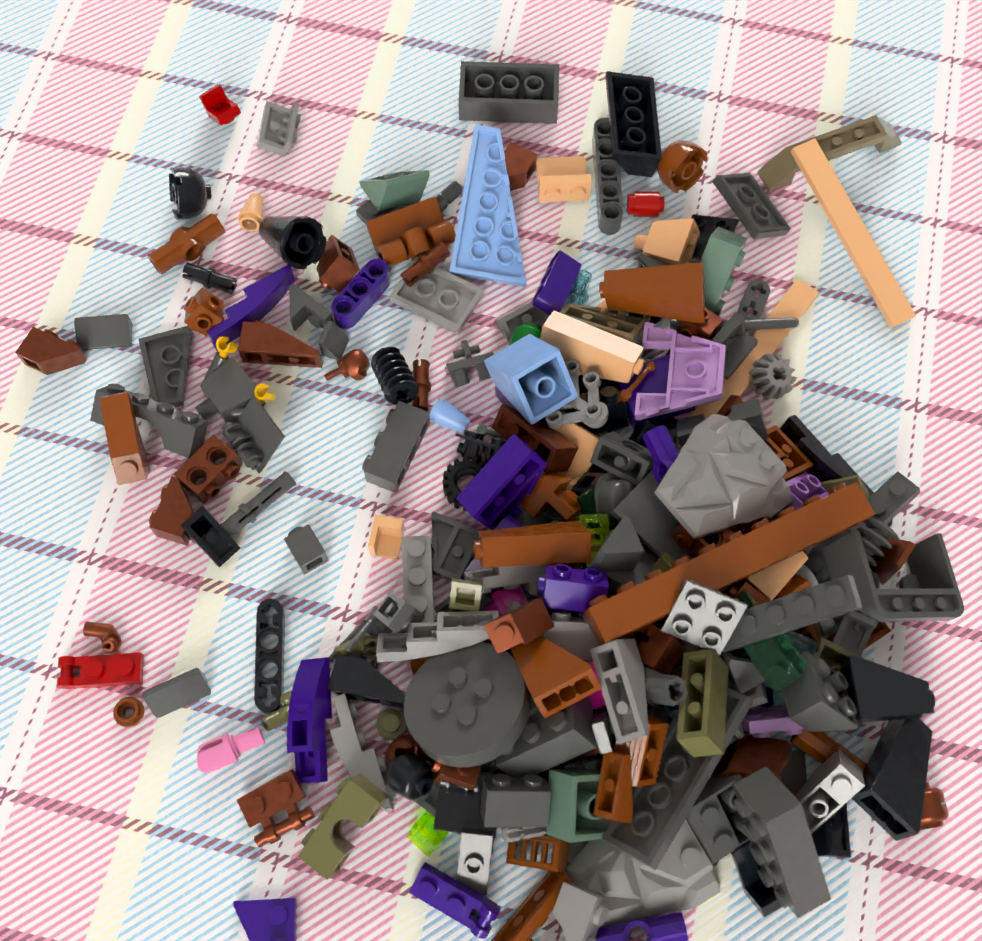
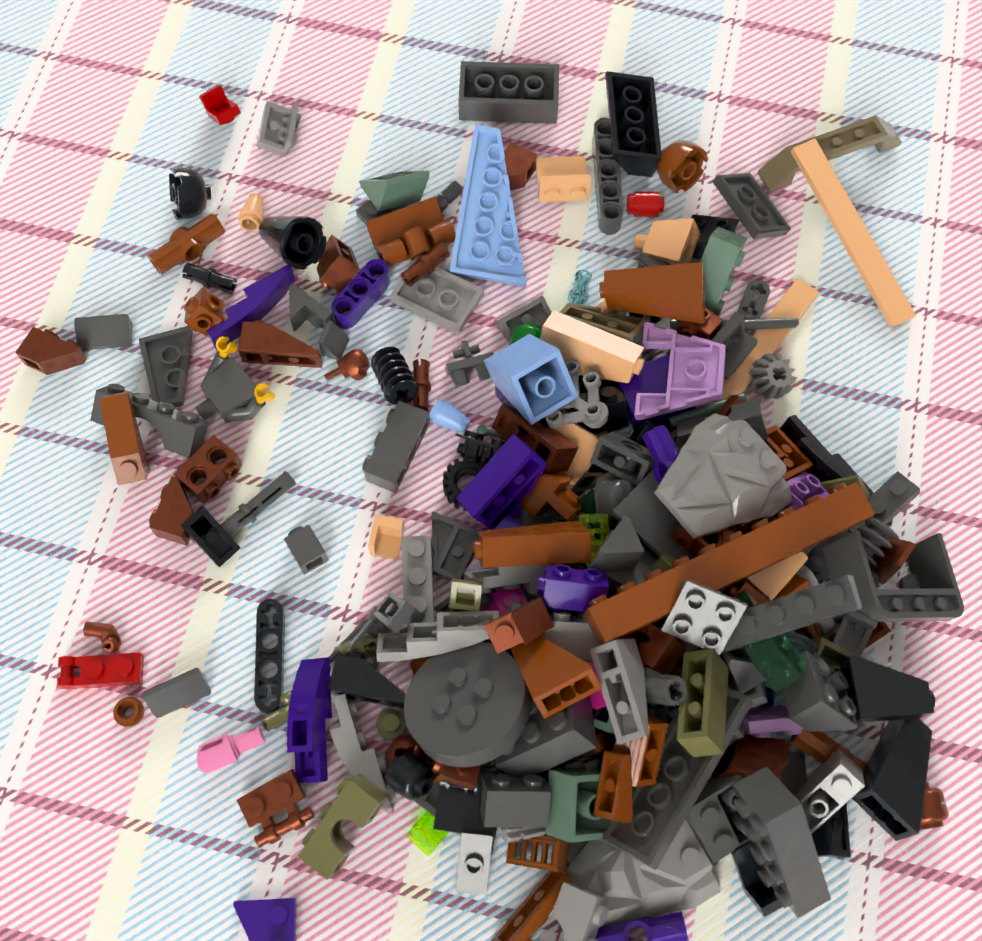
(254, 435): dark grey hinge -> none
(455, 900): dark purple plate -> none
(556, 283): dark purple beam -> none
(602, 732): tile -> none
(625, 395): dark orange hinge -> none
(706, 410): none -> sand green bar

